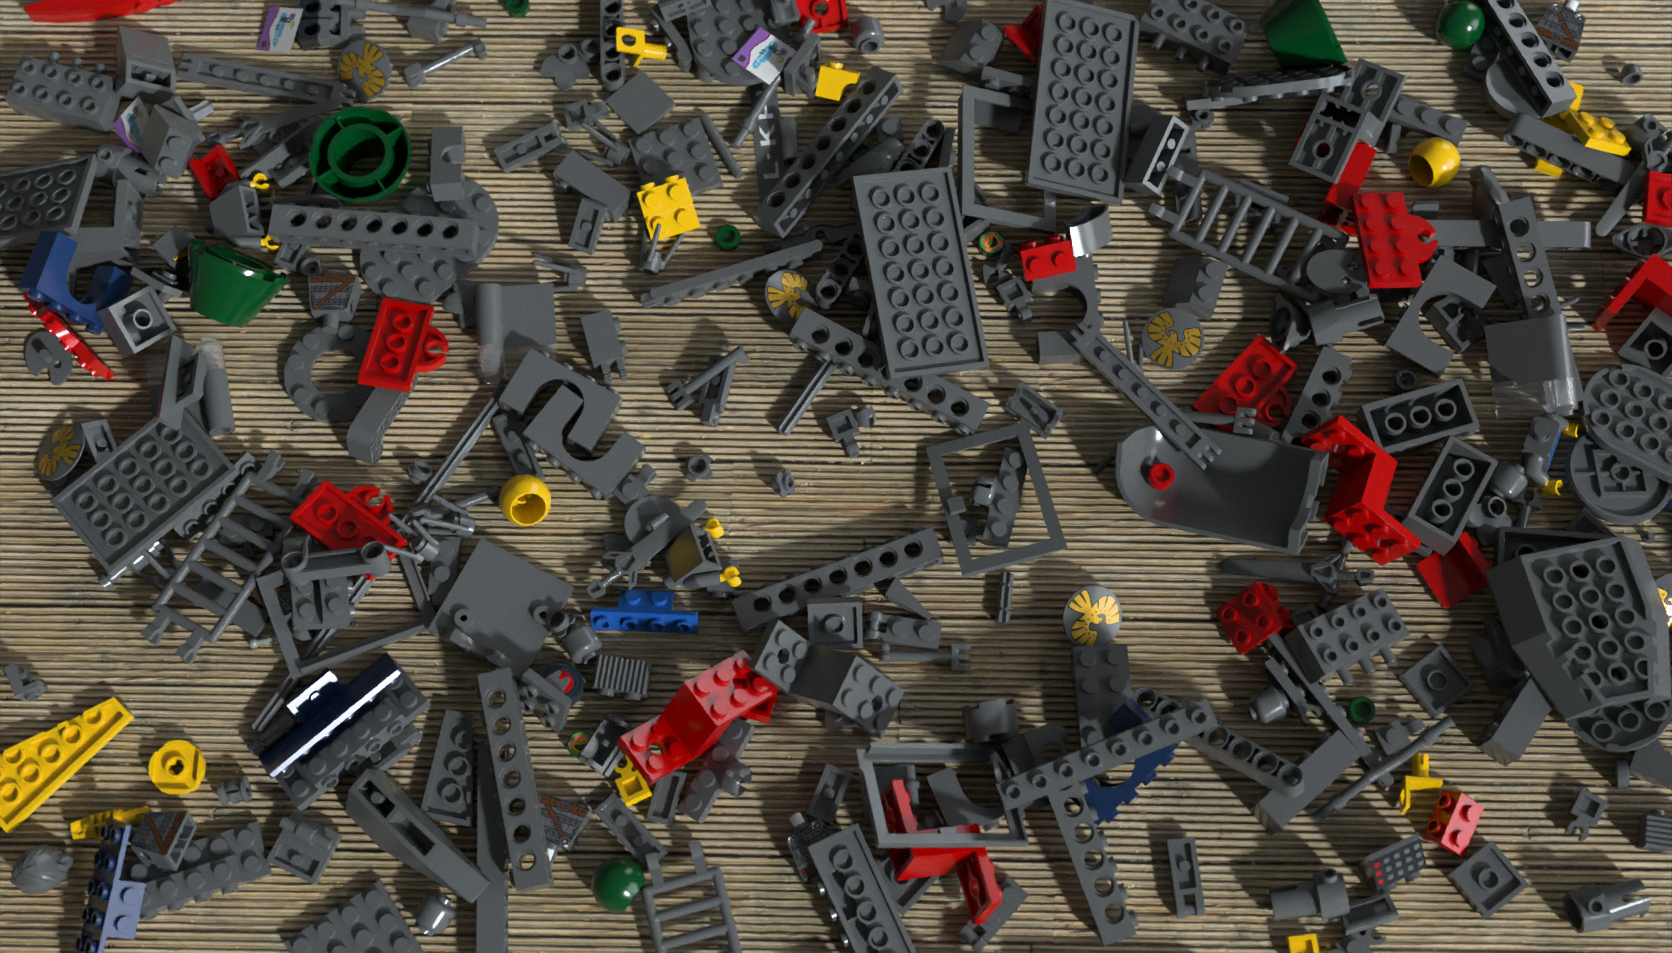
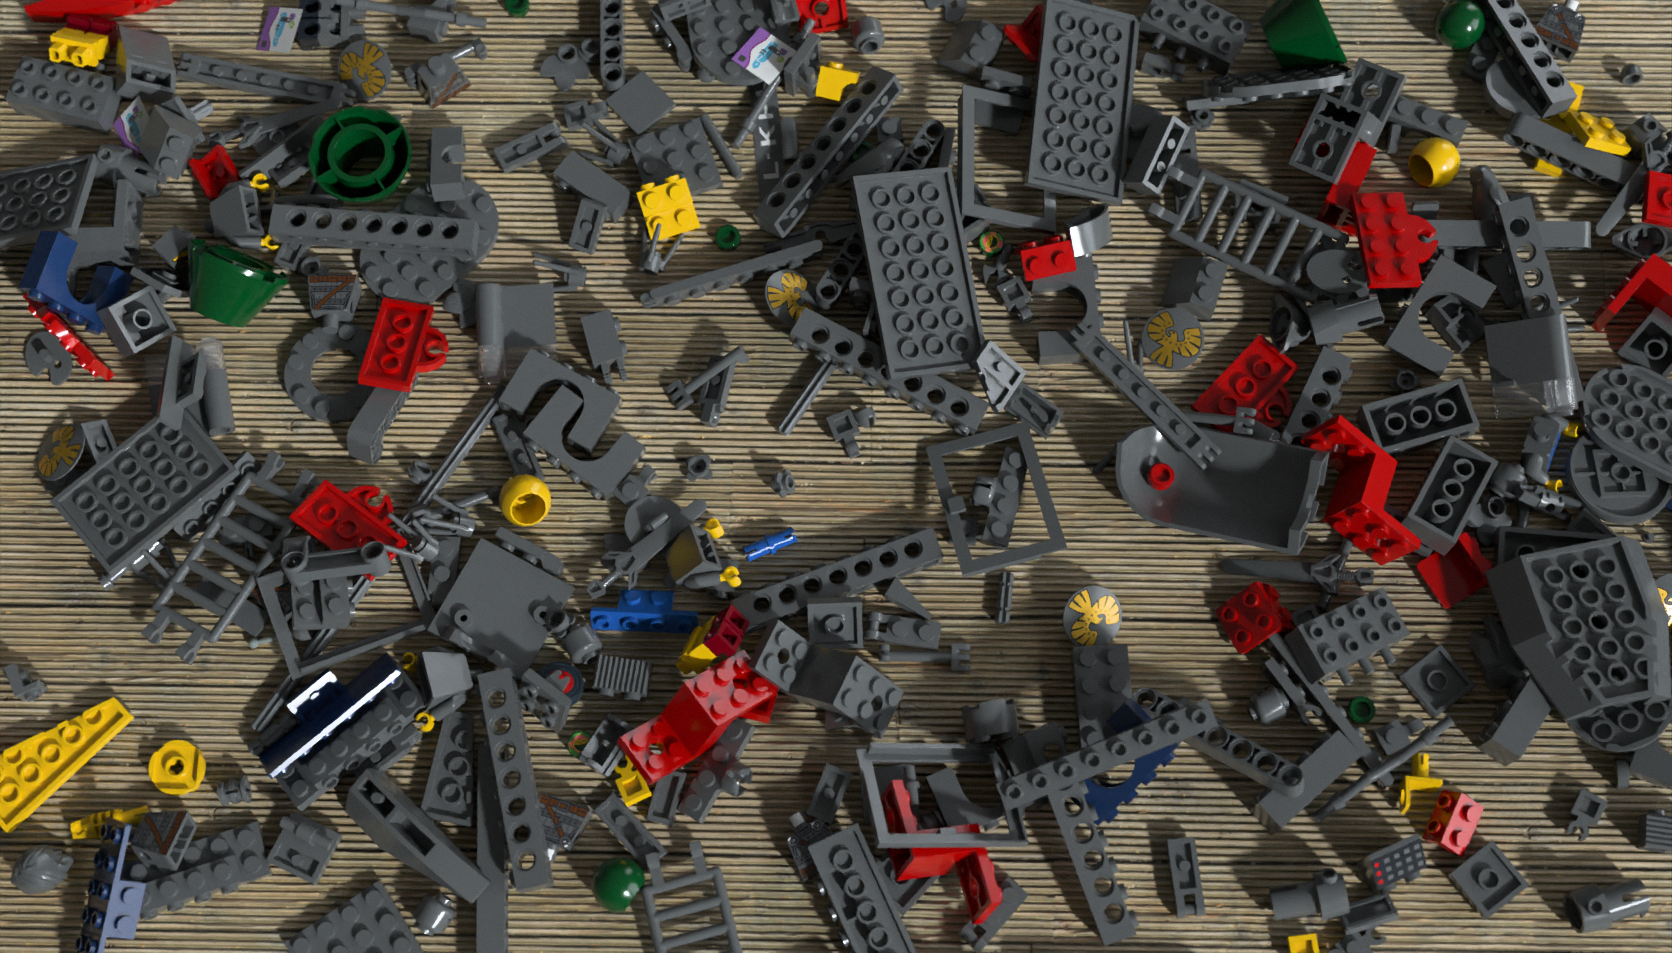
(83, 40): none -> yellow hips
(441, 80): none -> dark grey torso
(443, 681): none -> dark grey torso
(531, 553): none -> dark grey hinge
(640, 48): yellow bracket -> none
(716, 636): none -> hips
(769, 544): none -> blue pin
(997, 374): none -> wing
(1159, 66): none -> dark grey plate
(1546, 501): none -> dark grey hinge

